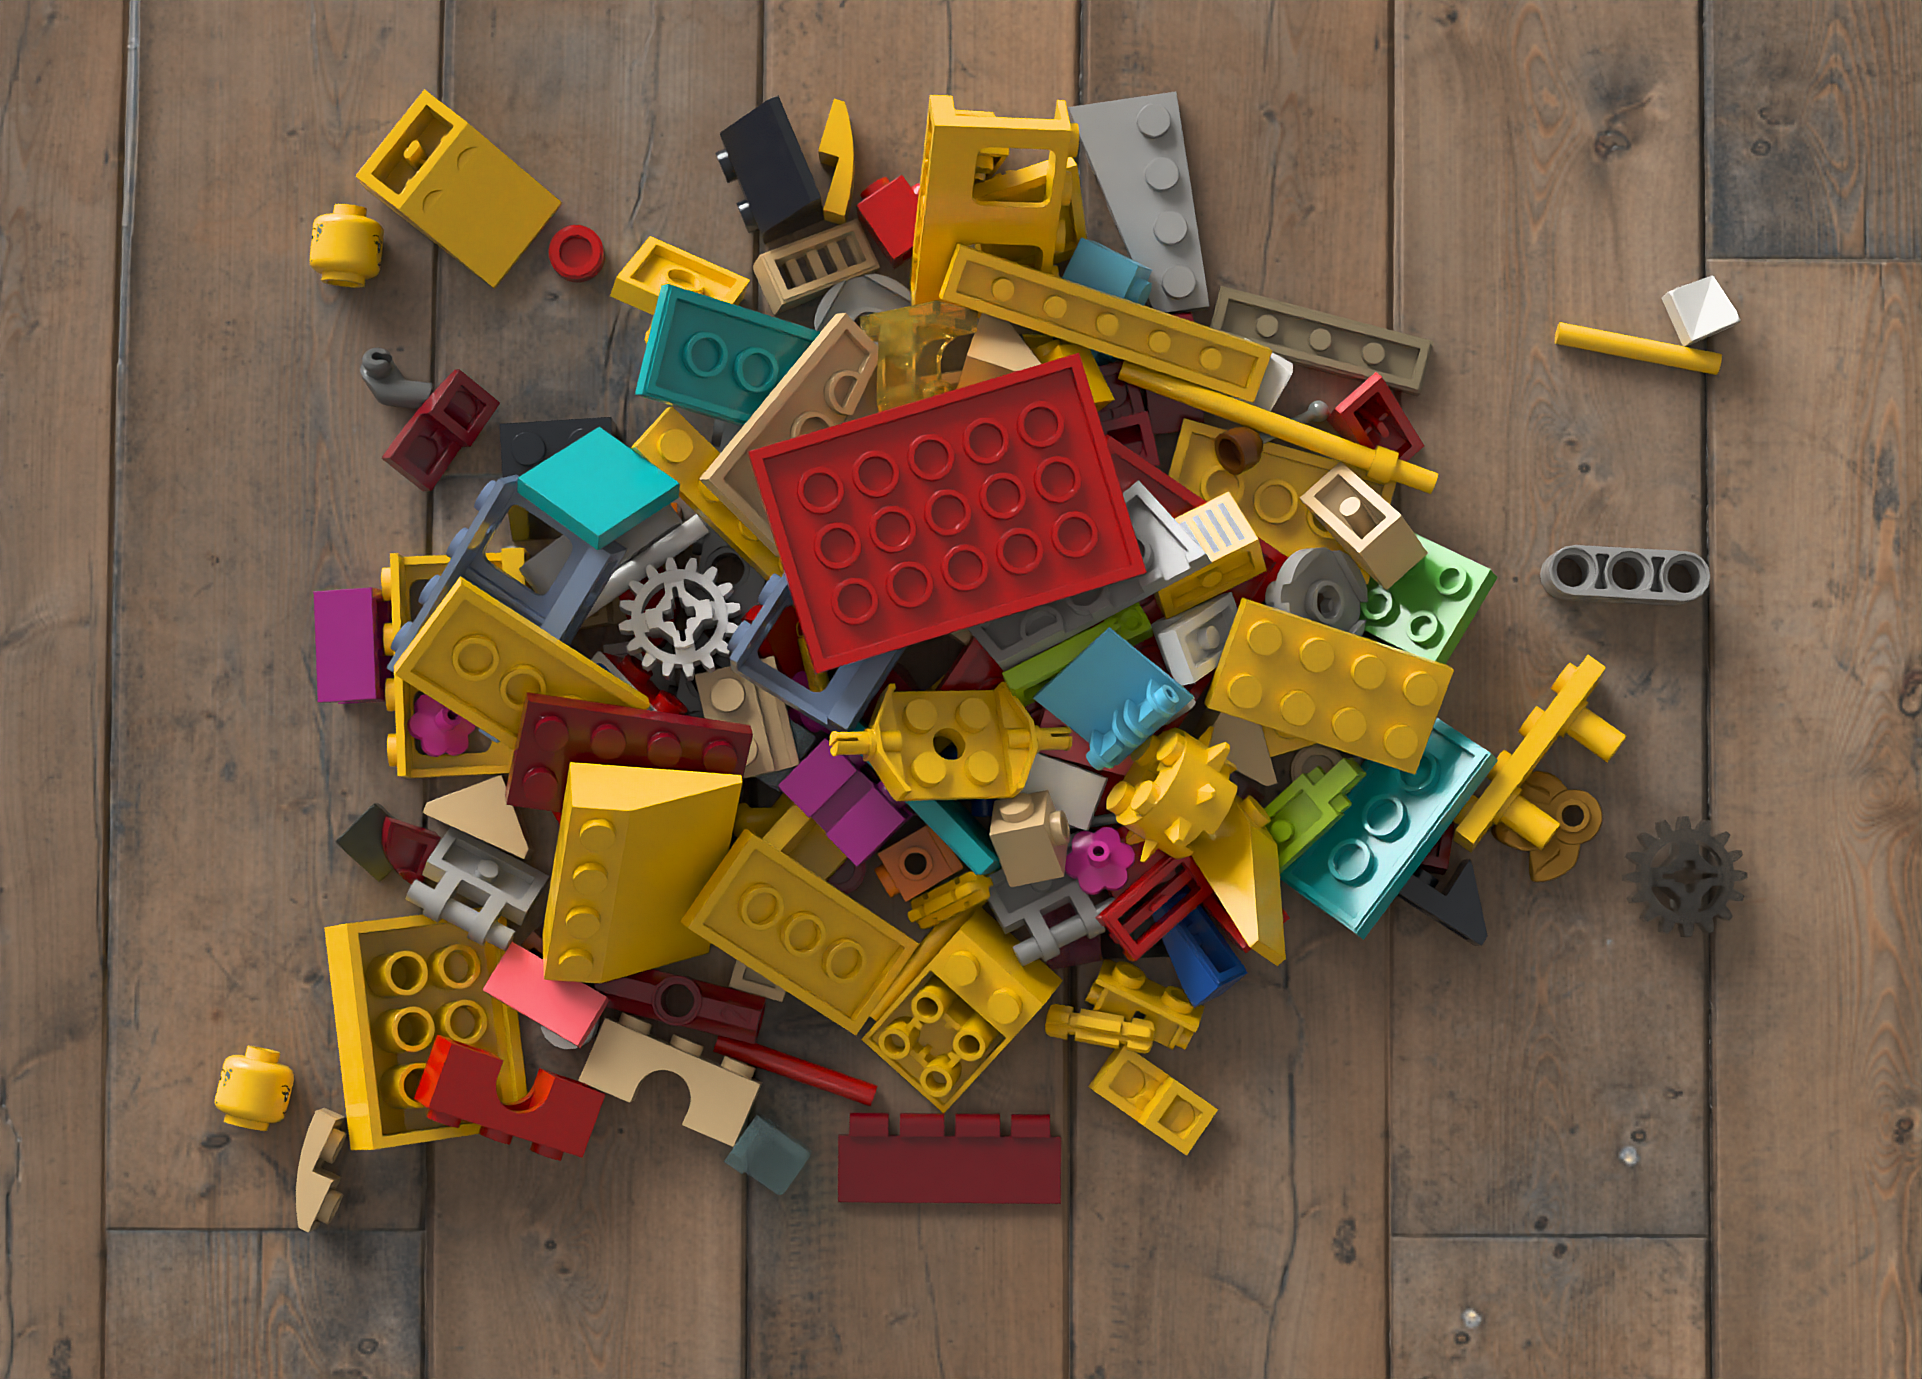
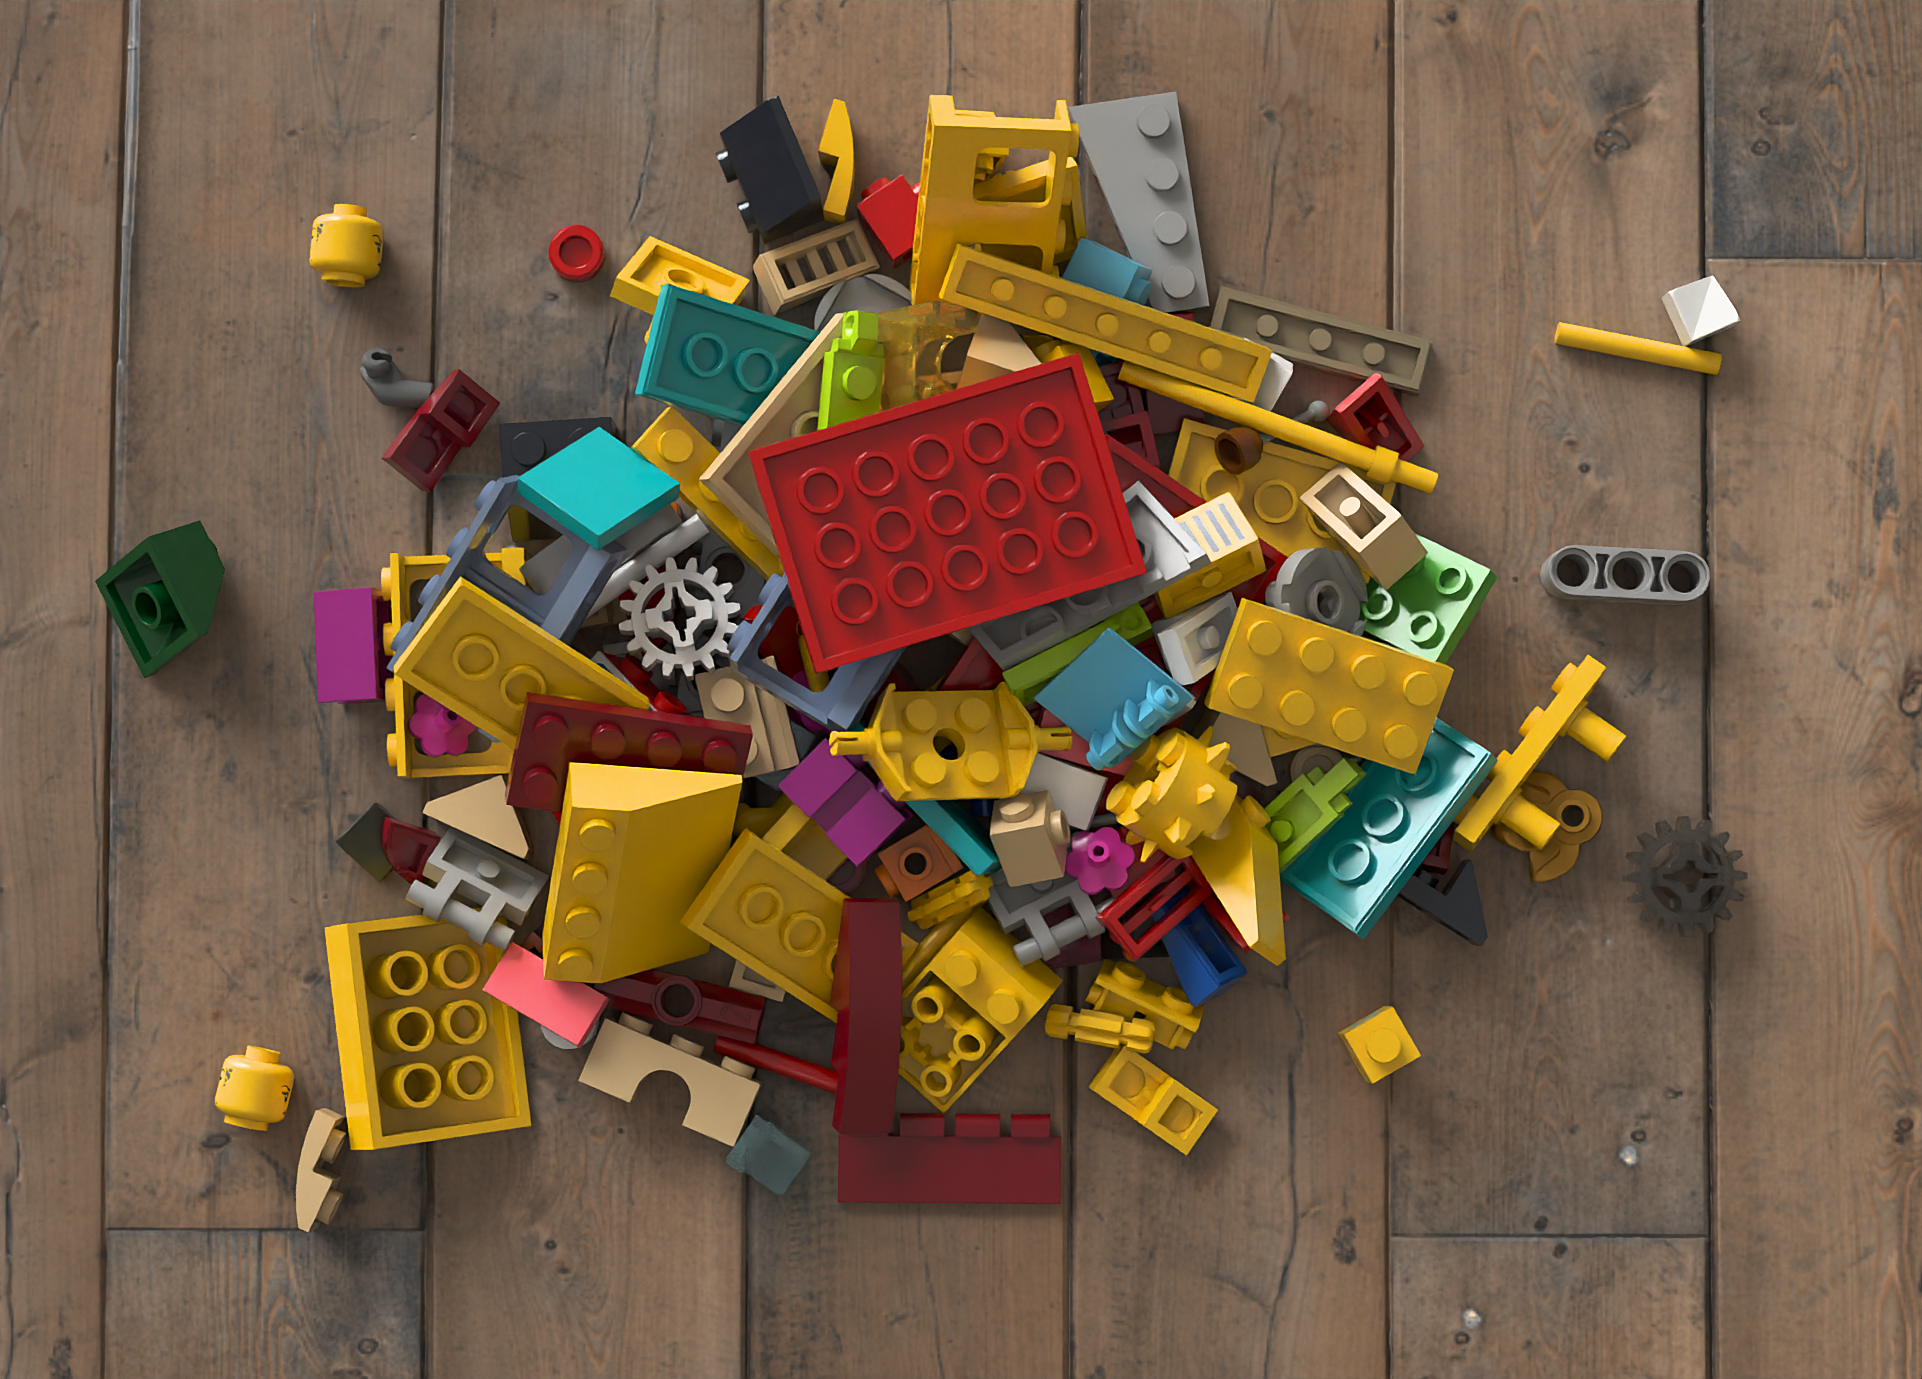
(164, 594): none -> dark green slope
(458, 189): yellow slope -> none
(553, 1115): red arch -> none
(852, 372): none -> lime hinge
(869, 1015): none -> dark red slope
(1379, 1044): none -> yellow brick

